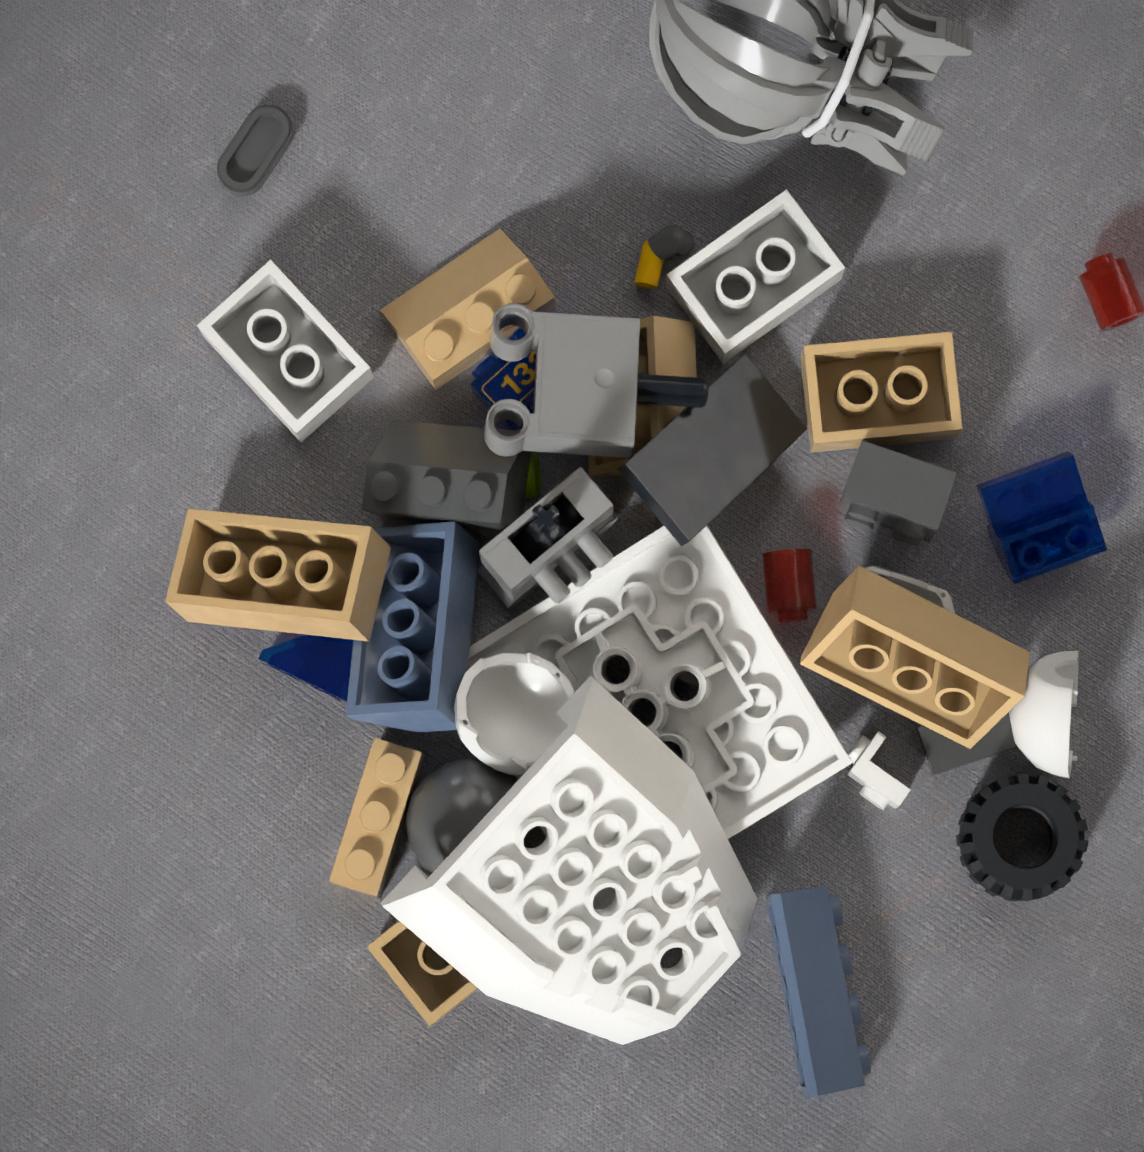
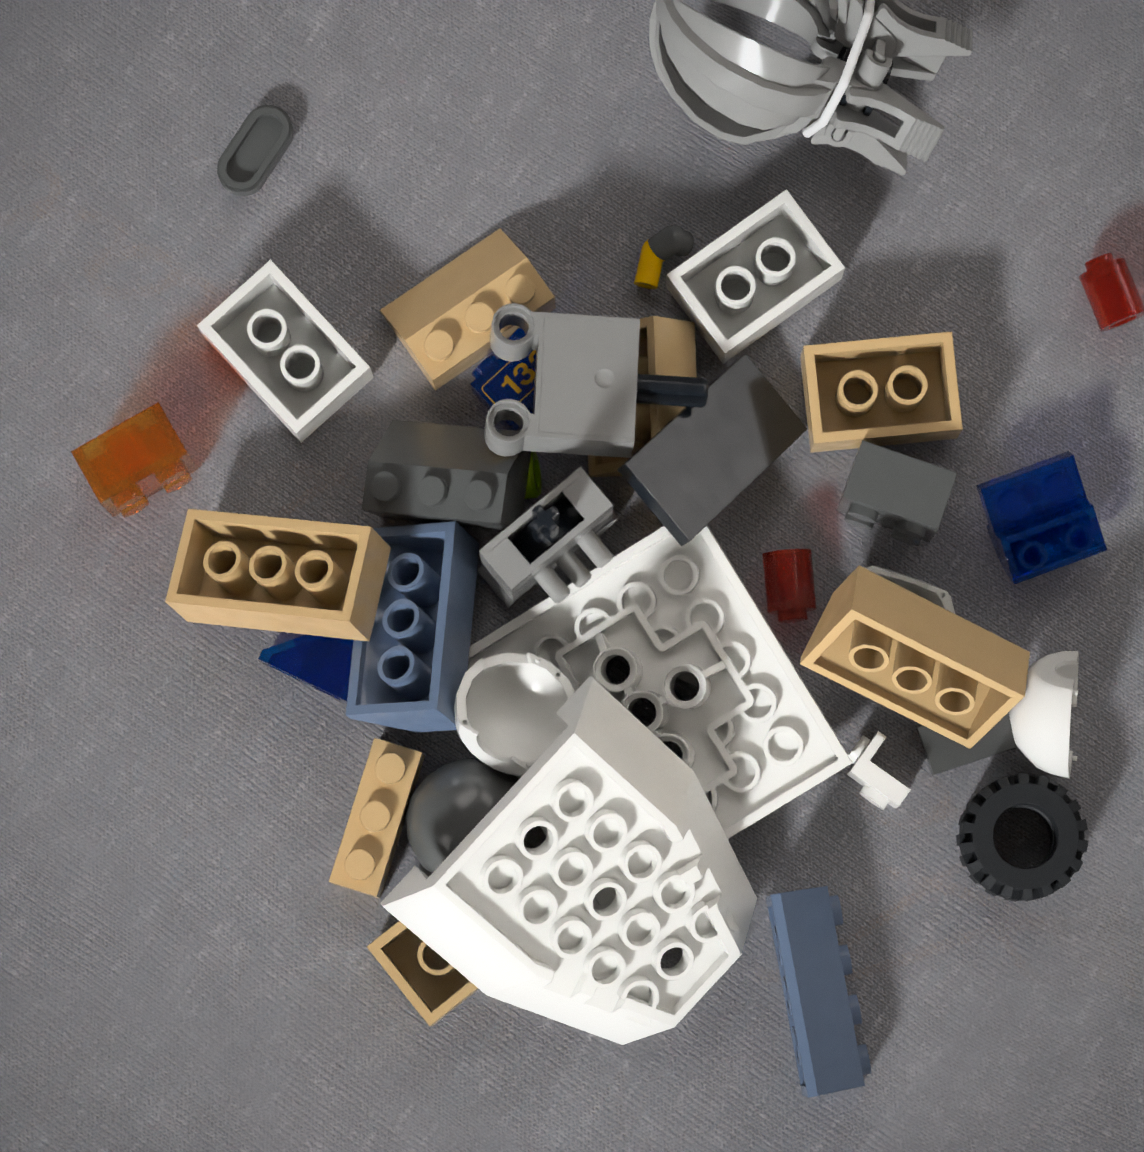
(135, 461): none -> clear orange brick

